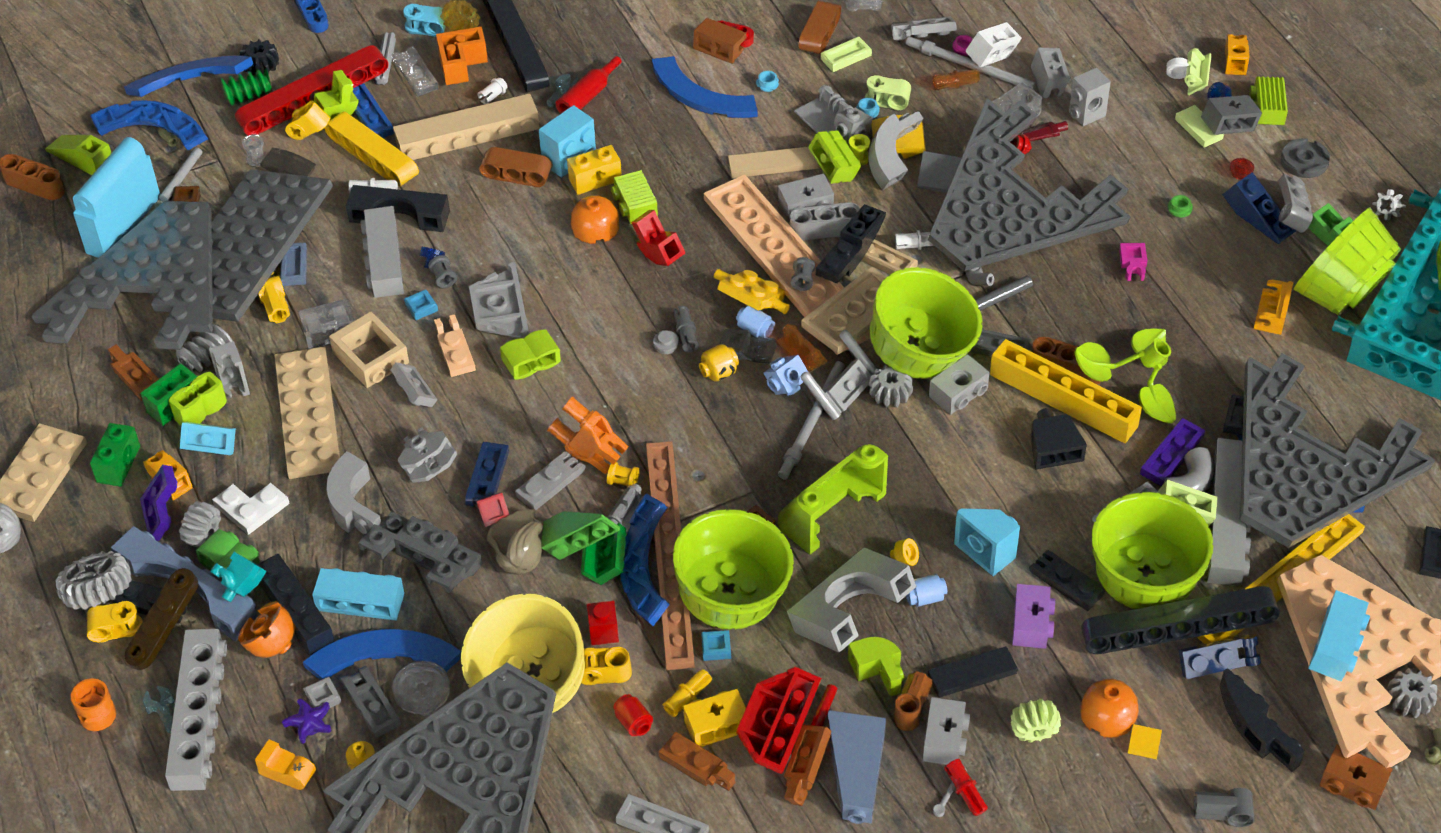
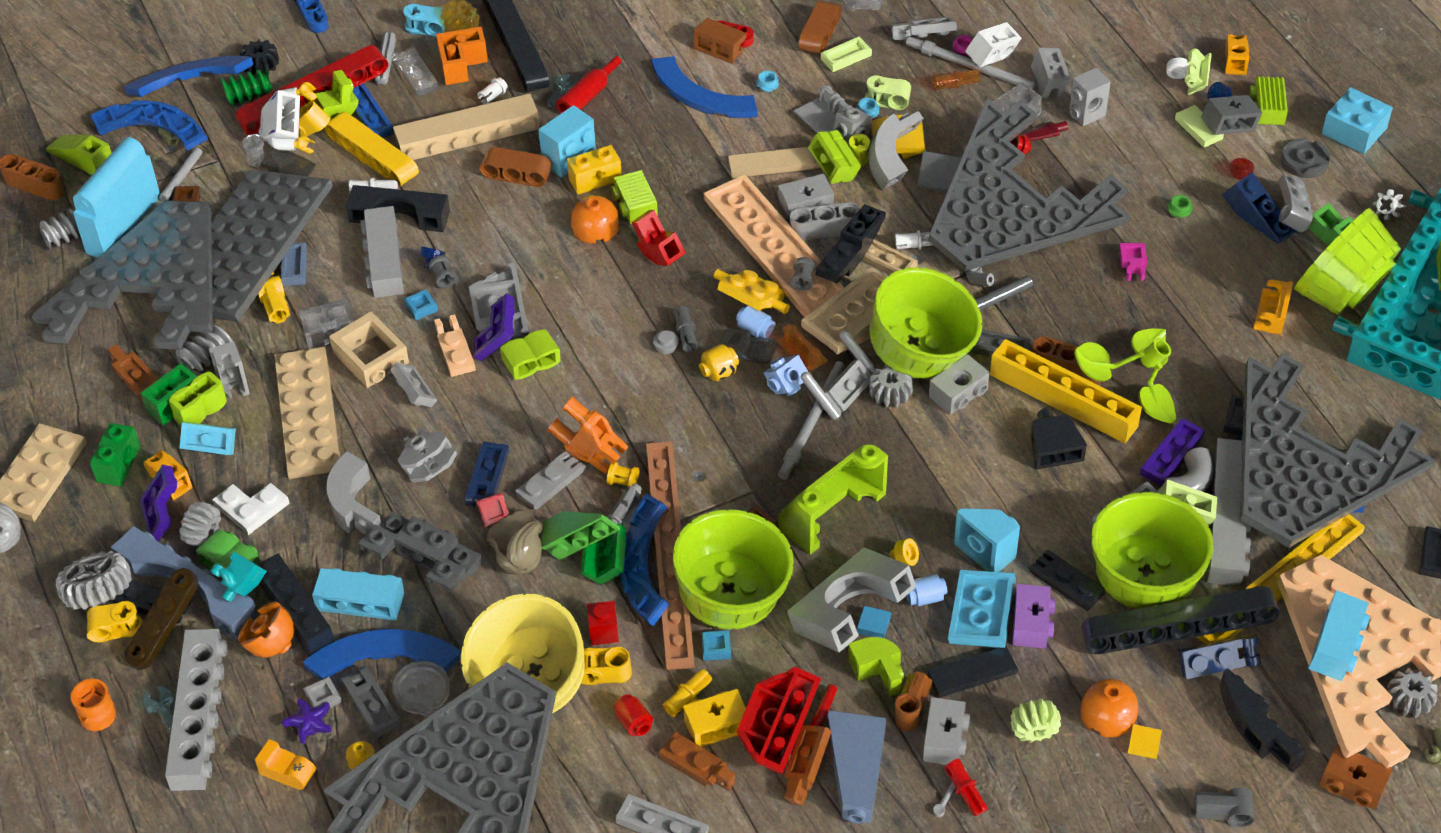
(59, 228): none -> light grey piece
(281, 119): none -> white torso
(498, 331): none -> dark purple plate
(874, 622): none -> dark azure tile
(982, 608): none -> medium azure plate
(1357, 120): none -> medium azure brick

